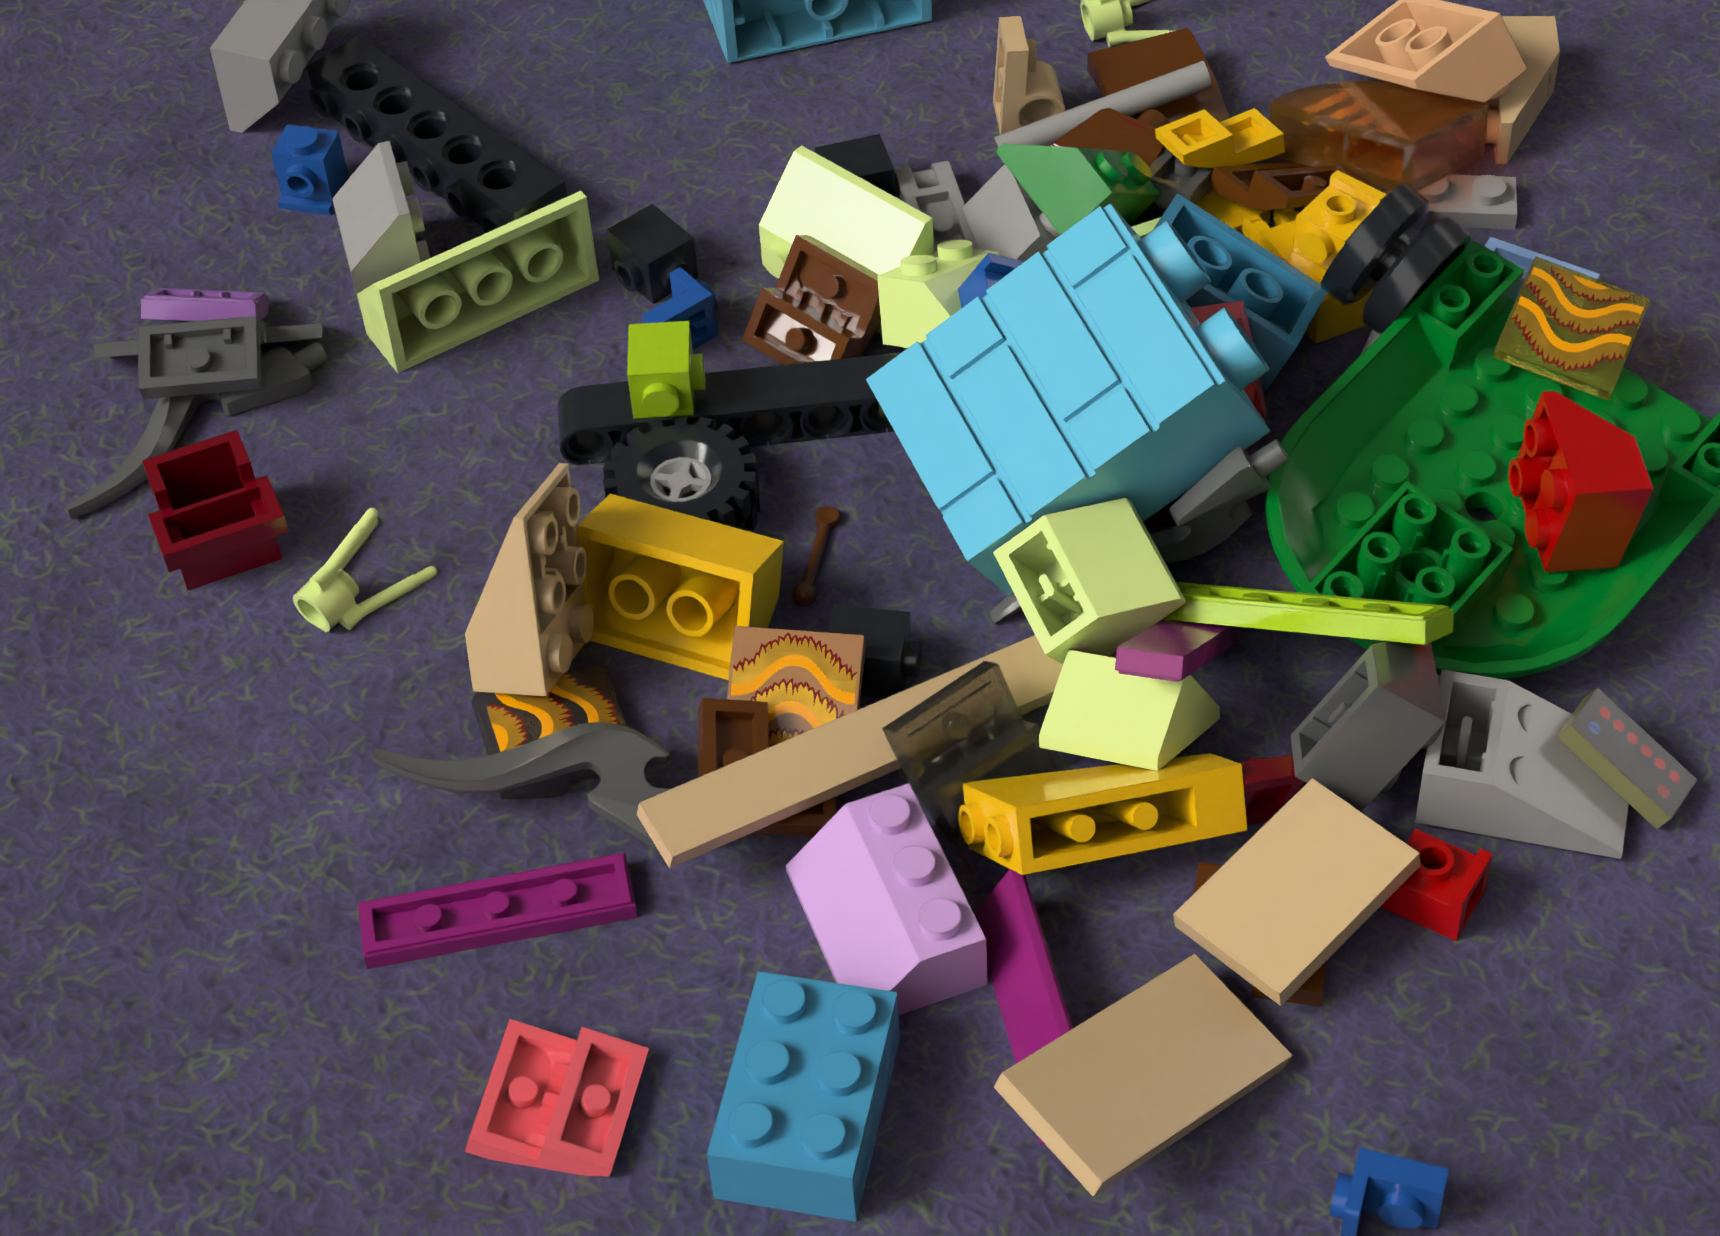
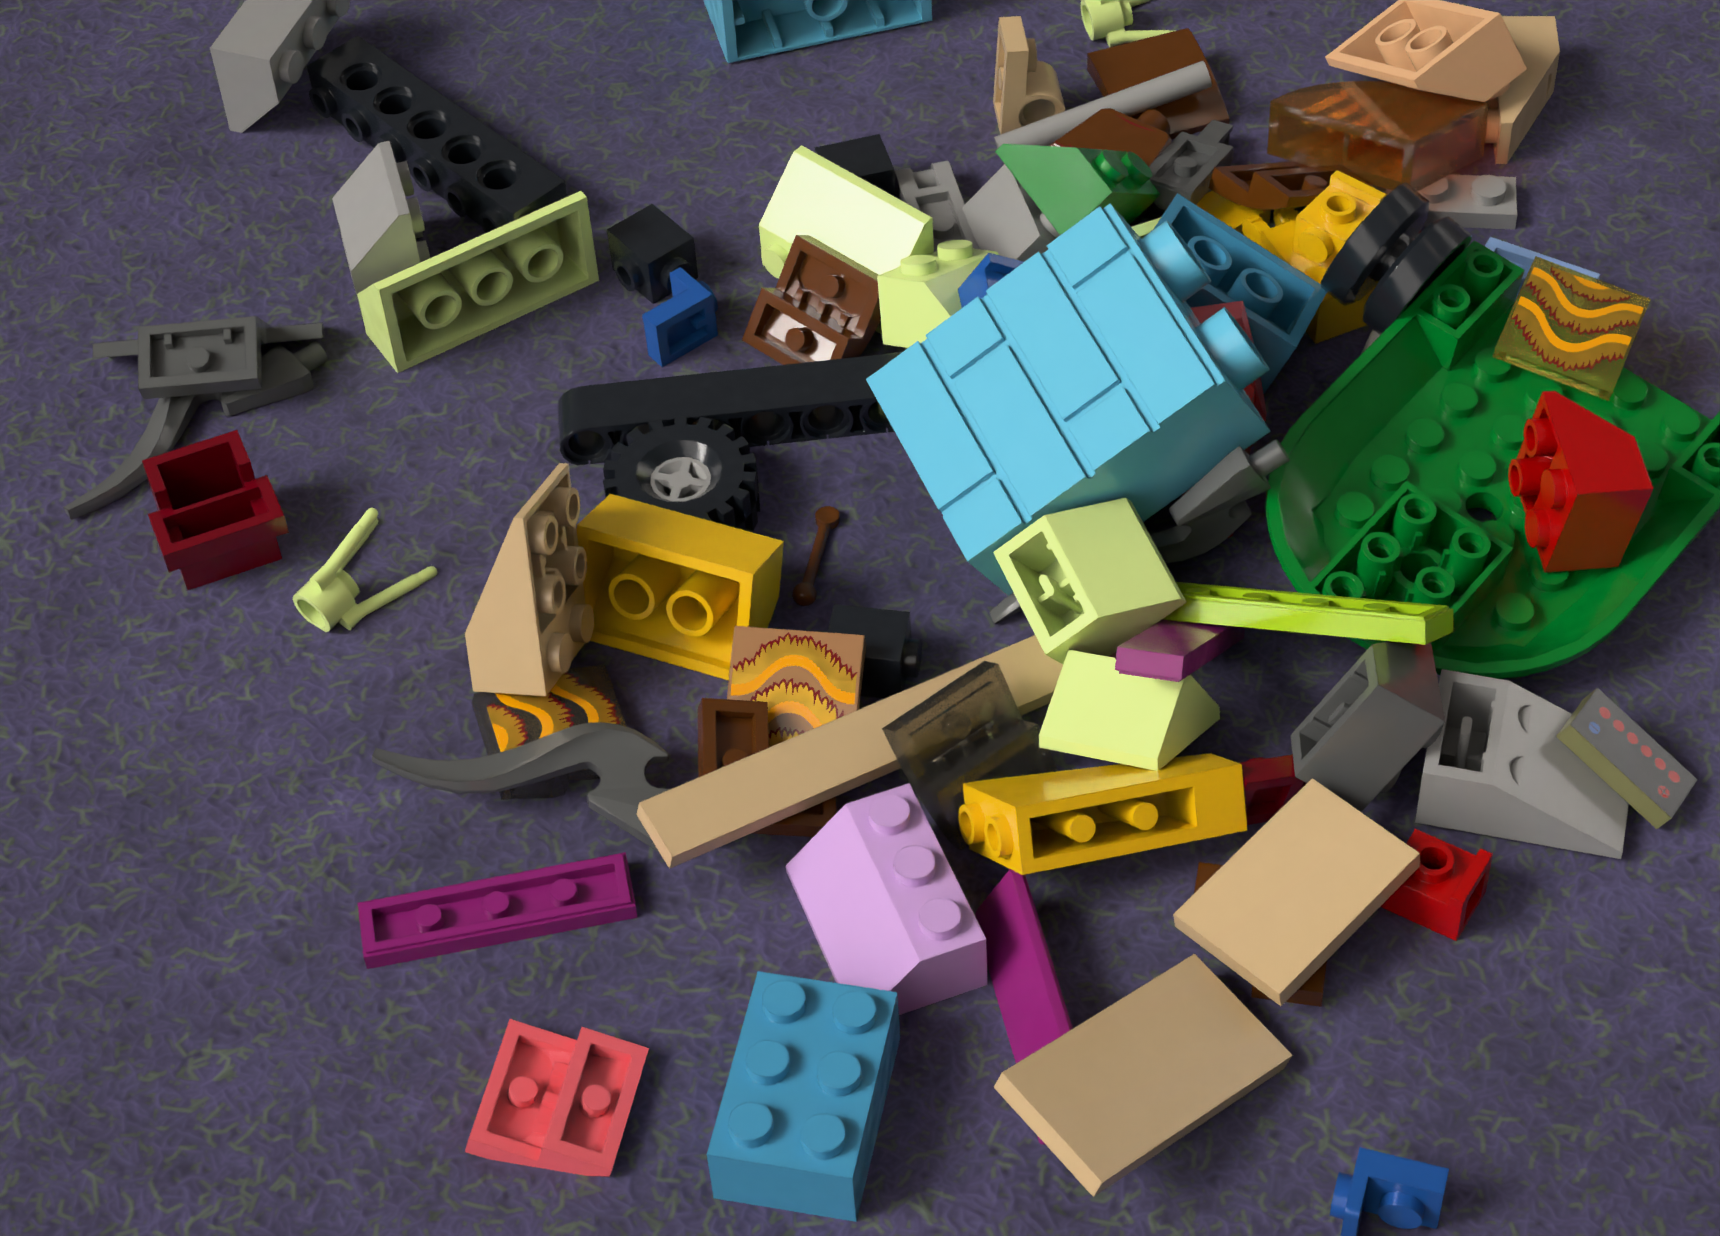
(202, 304): medium lavender plate -> none
(309, 168): blue brick -> none
(663, 369): lime brick -> none
(1206, 143): yellow slope -> none

